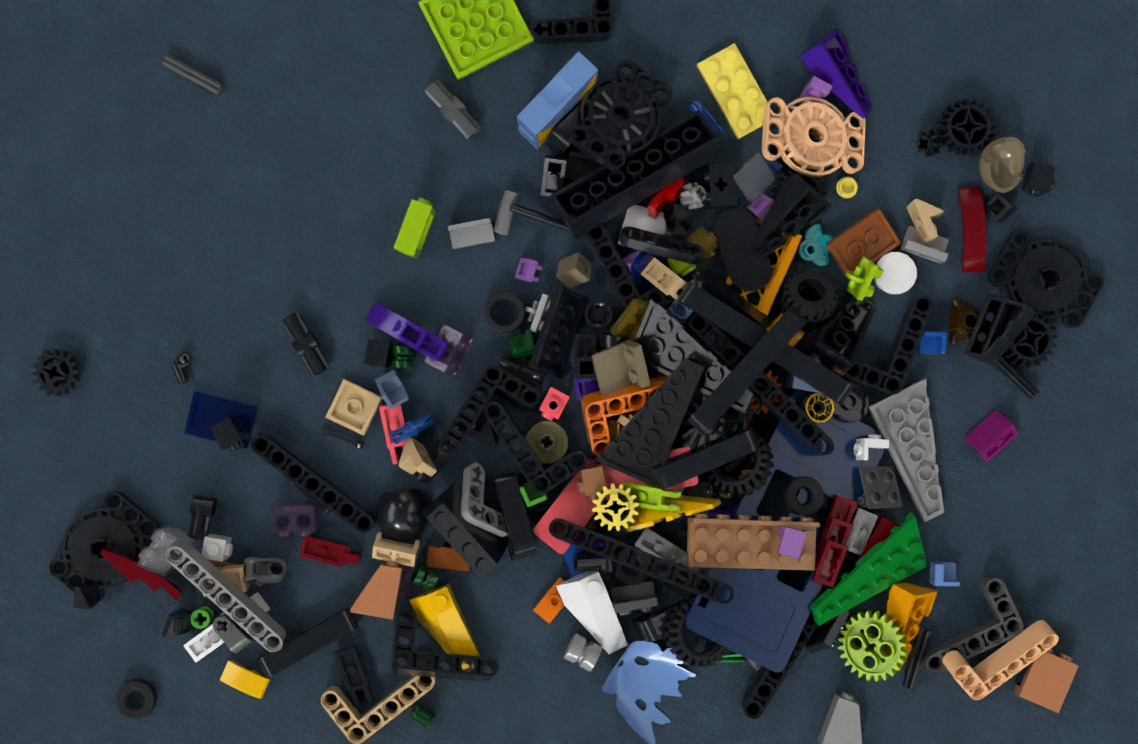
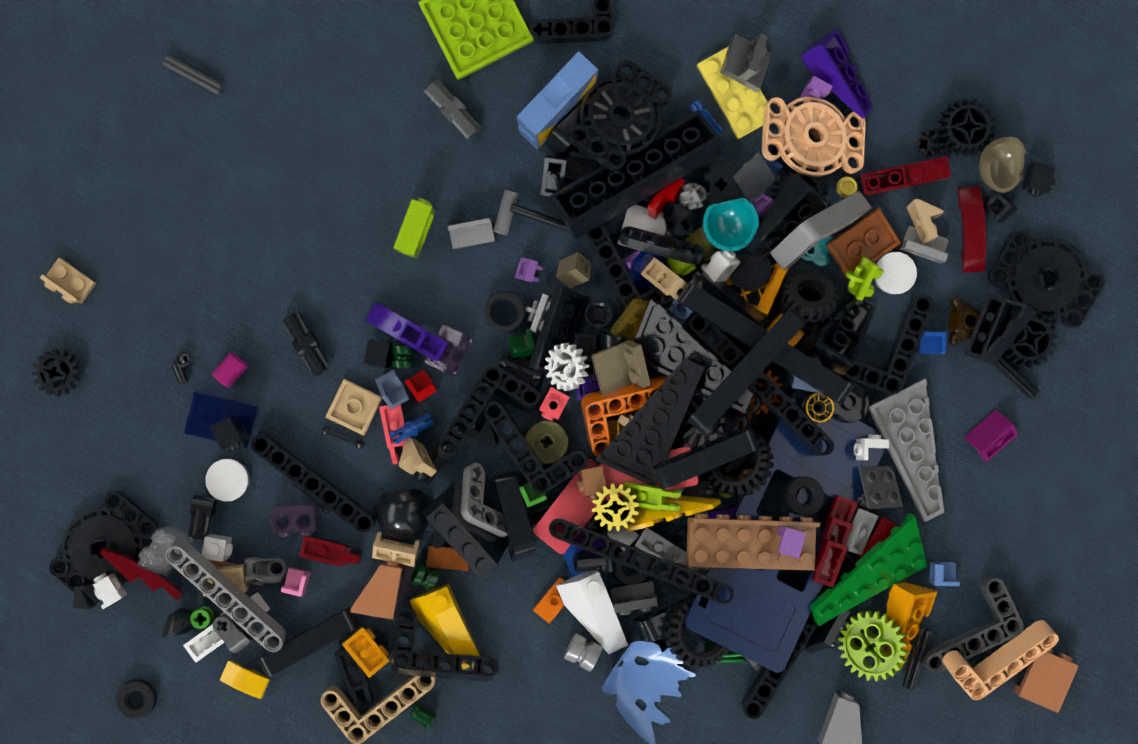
(68, 281): none -> tan bracket
(108, 589): none -> white brick
(227, 479): none -> white tile
(229, 370): none -> dark pink piece
(296, 582): none -> bright pink panel
(366, 652): none -> light orange bracket
(421, 386): none -> red panel
(566, 366): none -> white gear
(623, 535): none -> light grey panel
(721, 265): none -> white brick
(731, 224): none -> teal cylinder
(747, 61): none -> dark grey bracket
(820, 227): none -> light grey beam
(905, 176): none -> dark red slope

